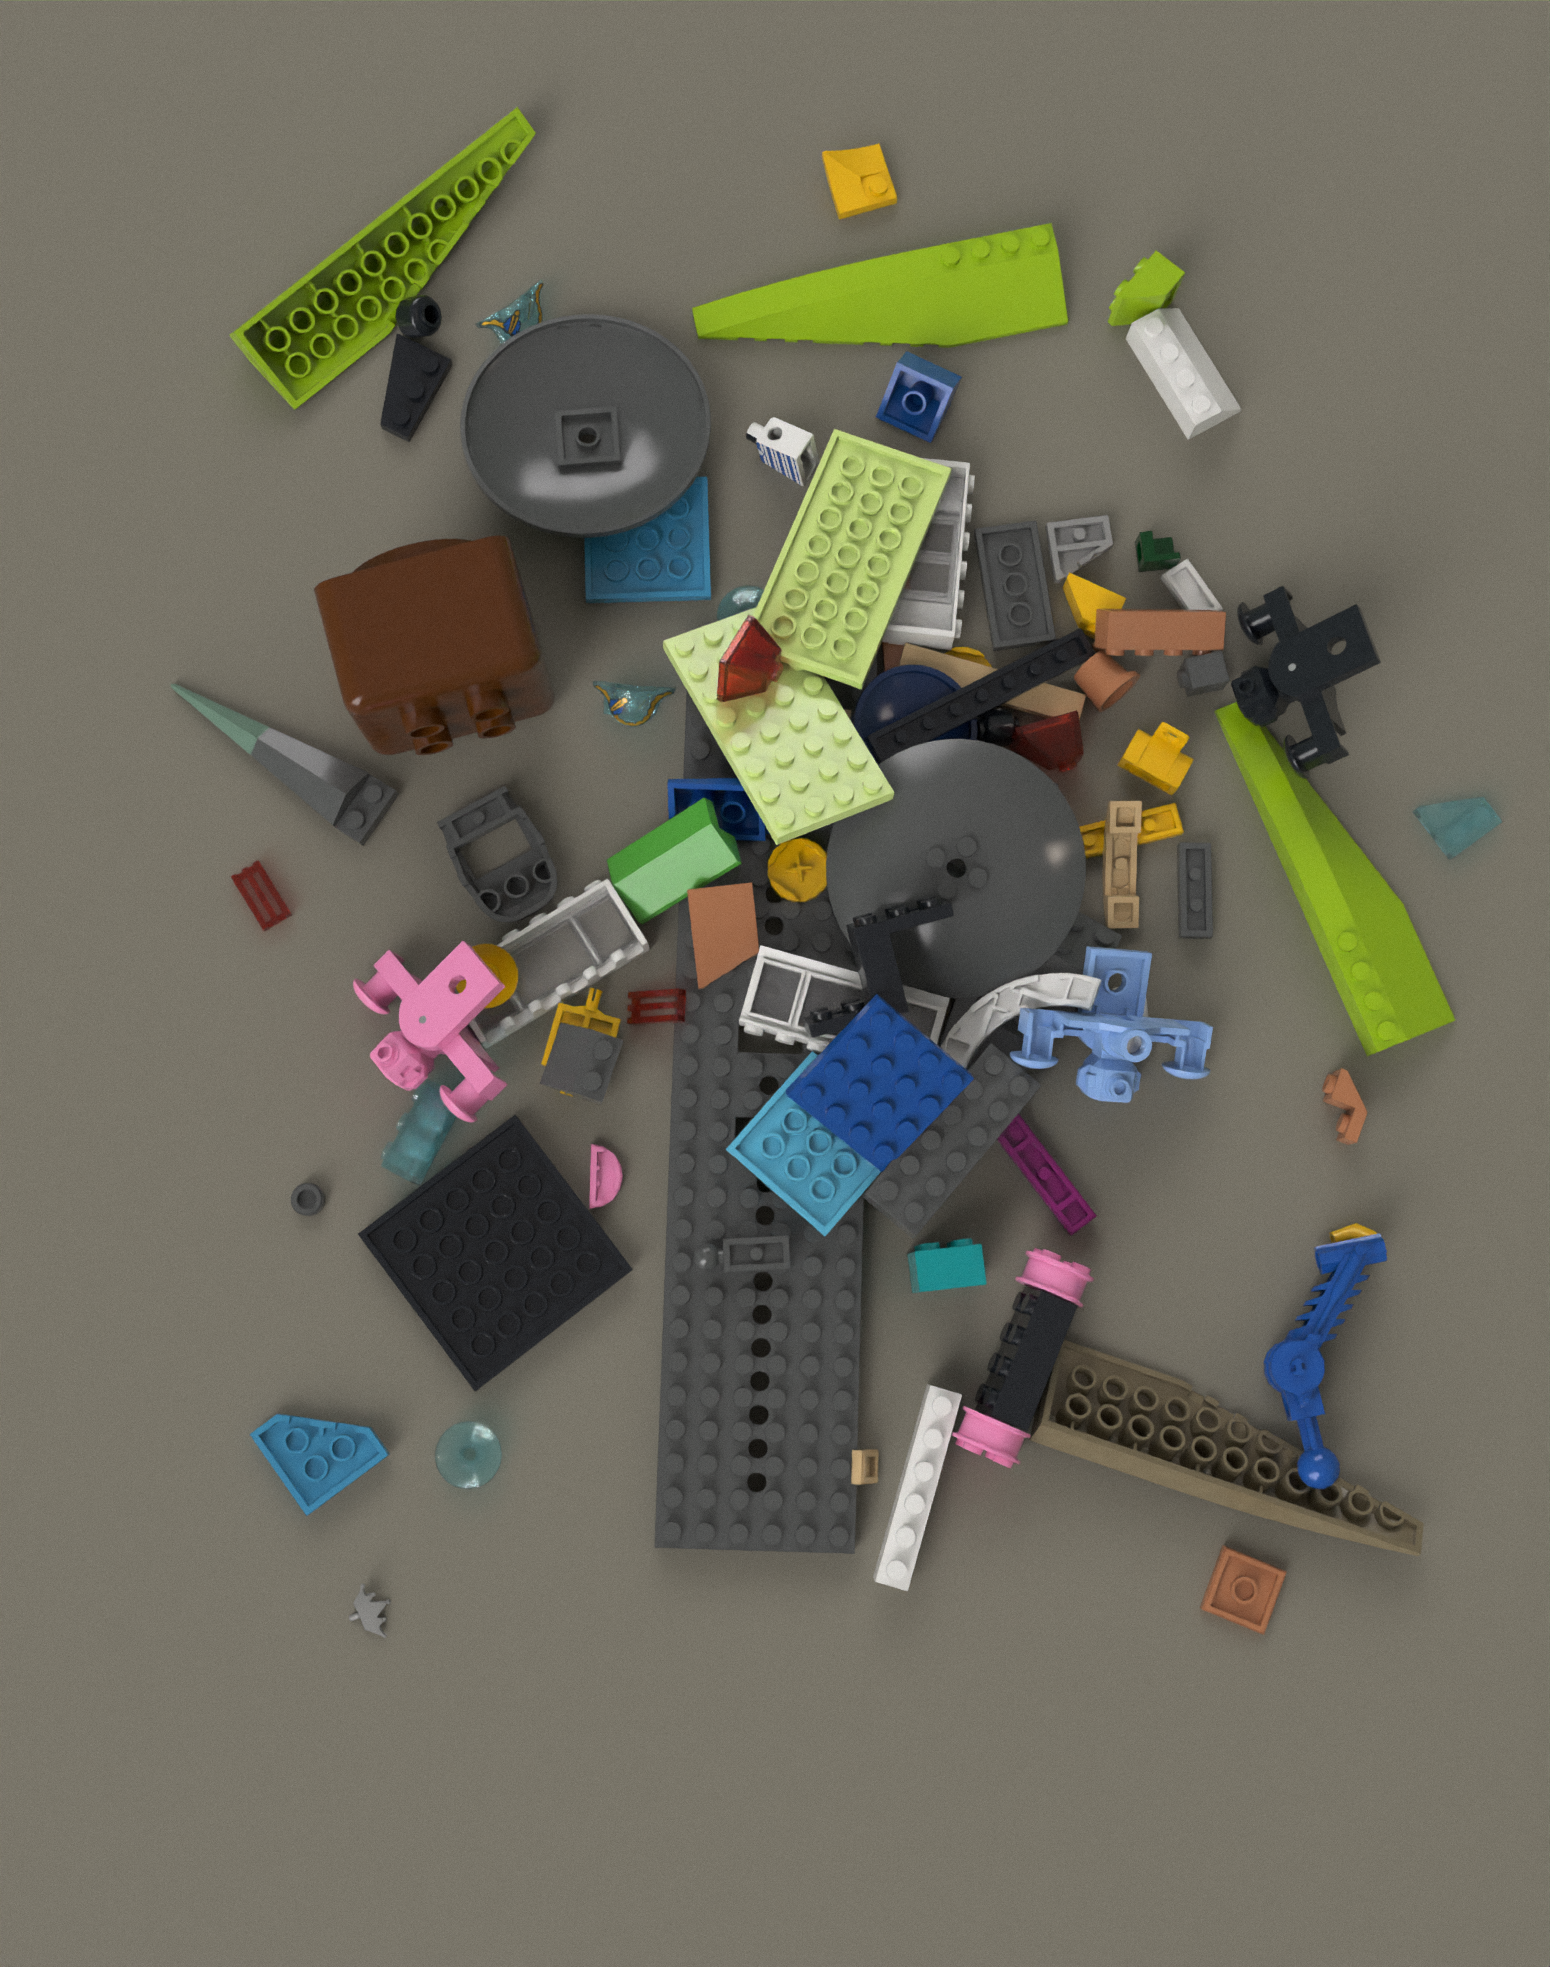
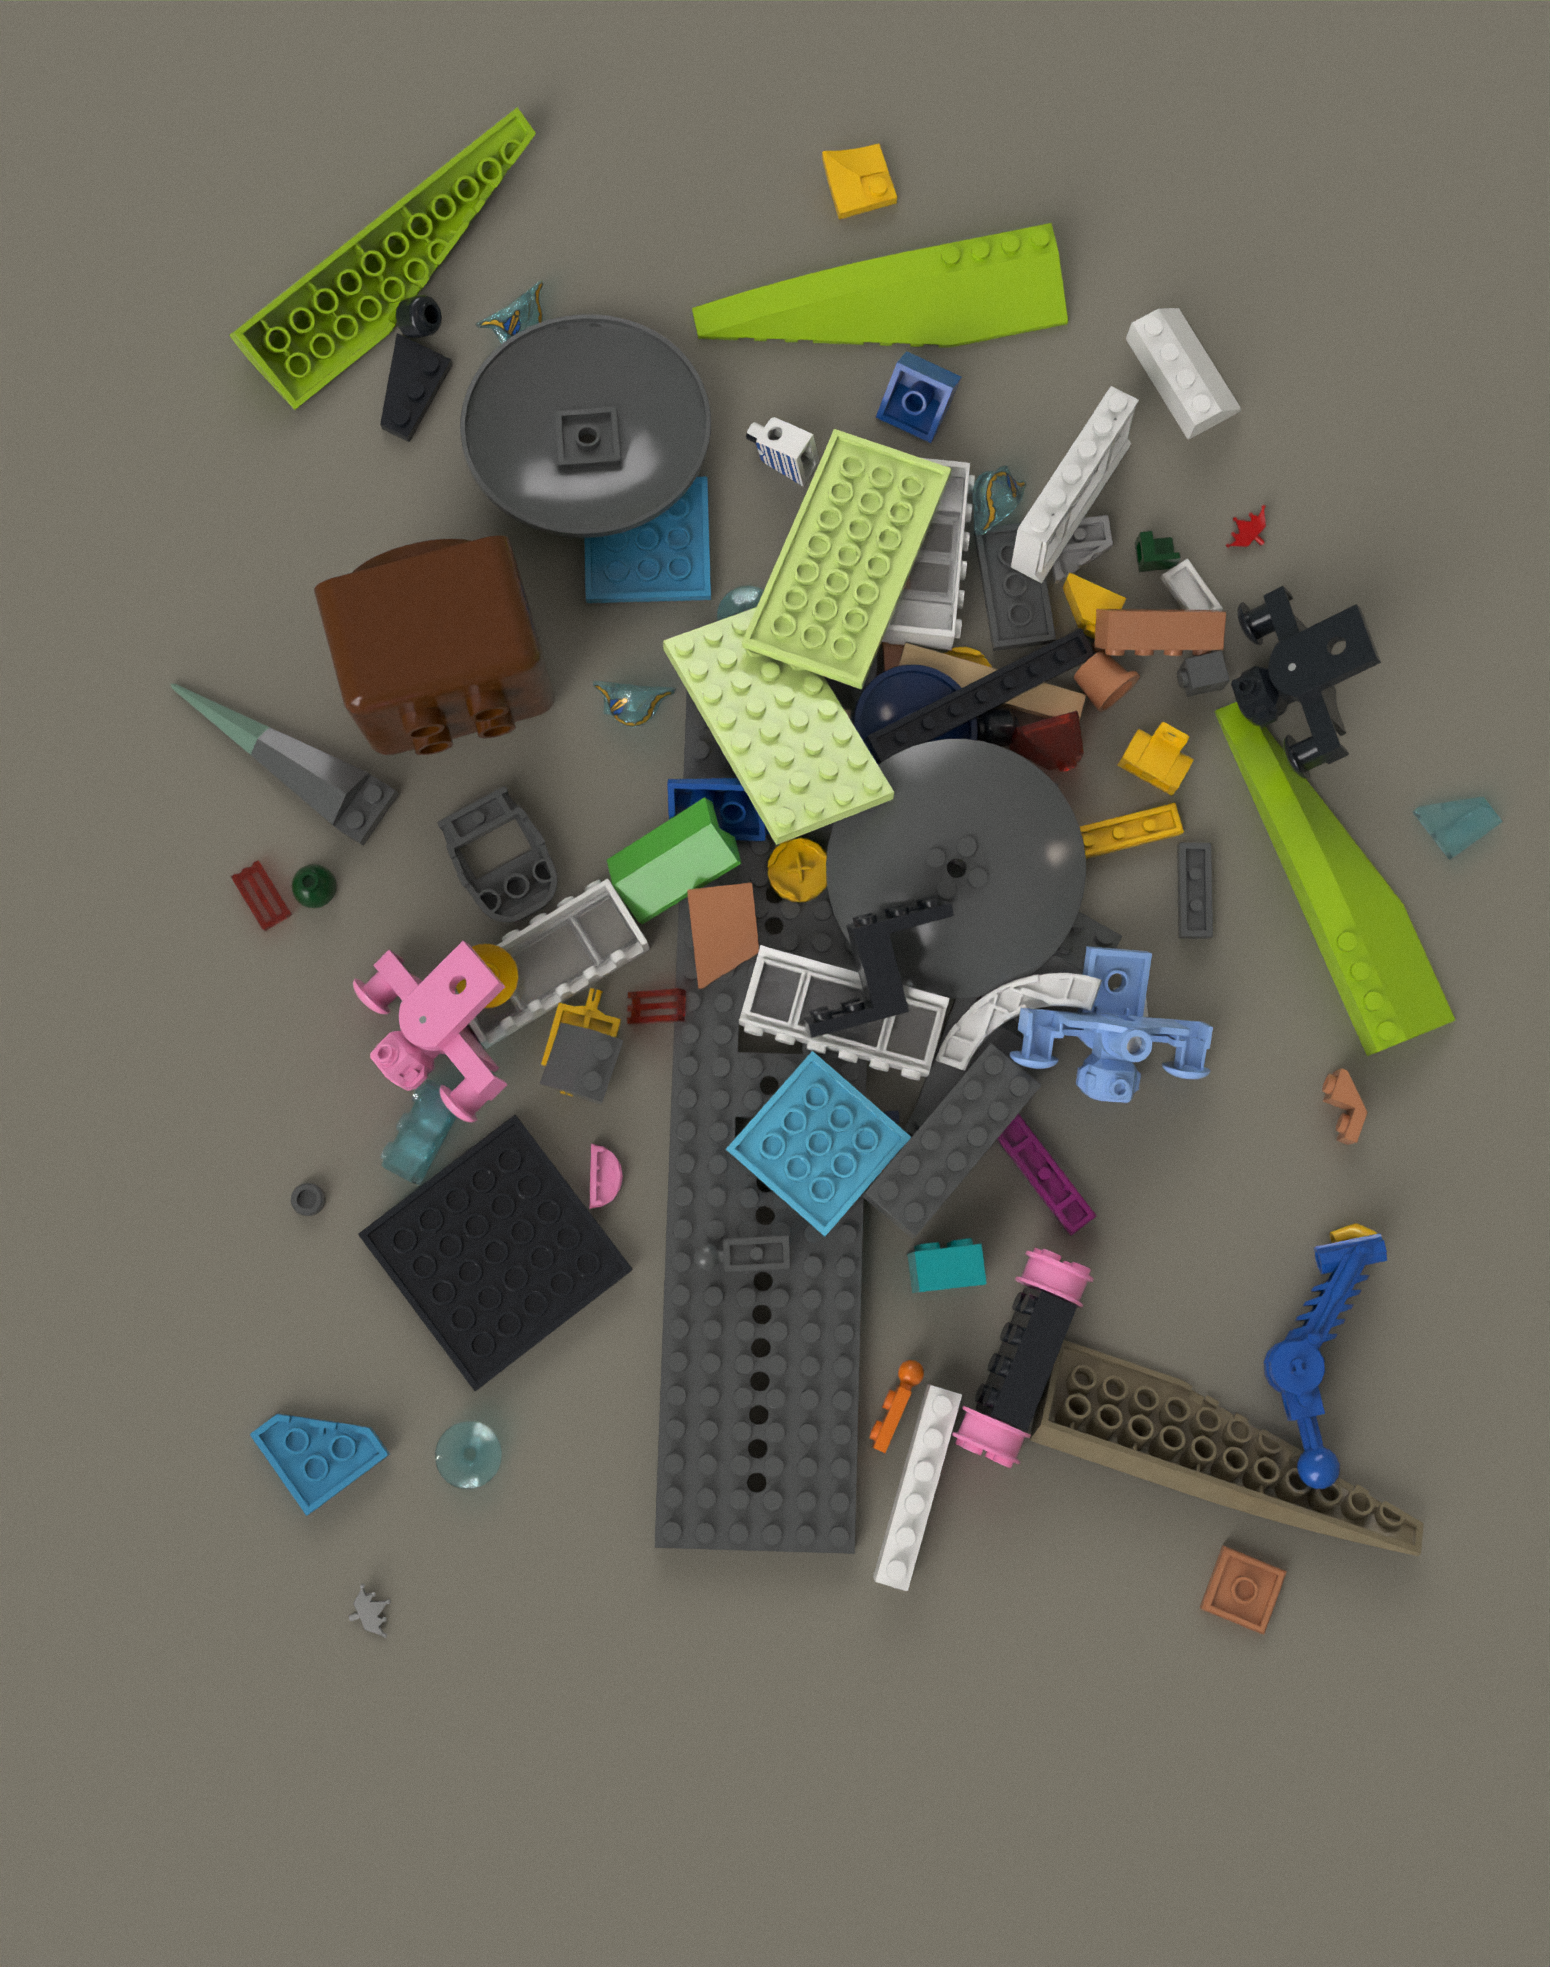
(313, 886): none -> dark green brick
(749, 663): clear red slope -> none
(864, 1466): tan tile -> none
(879, 1083): blue plate -> none
(910, 1374): none -> orange plate
(995, 497): none -> clear light blue hat
(1074, 486): none -> white window
(1120, 864): tan slope -> none
(1149, 289): lime slope -> none
(1249, 530): none -> red piece

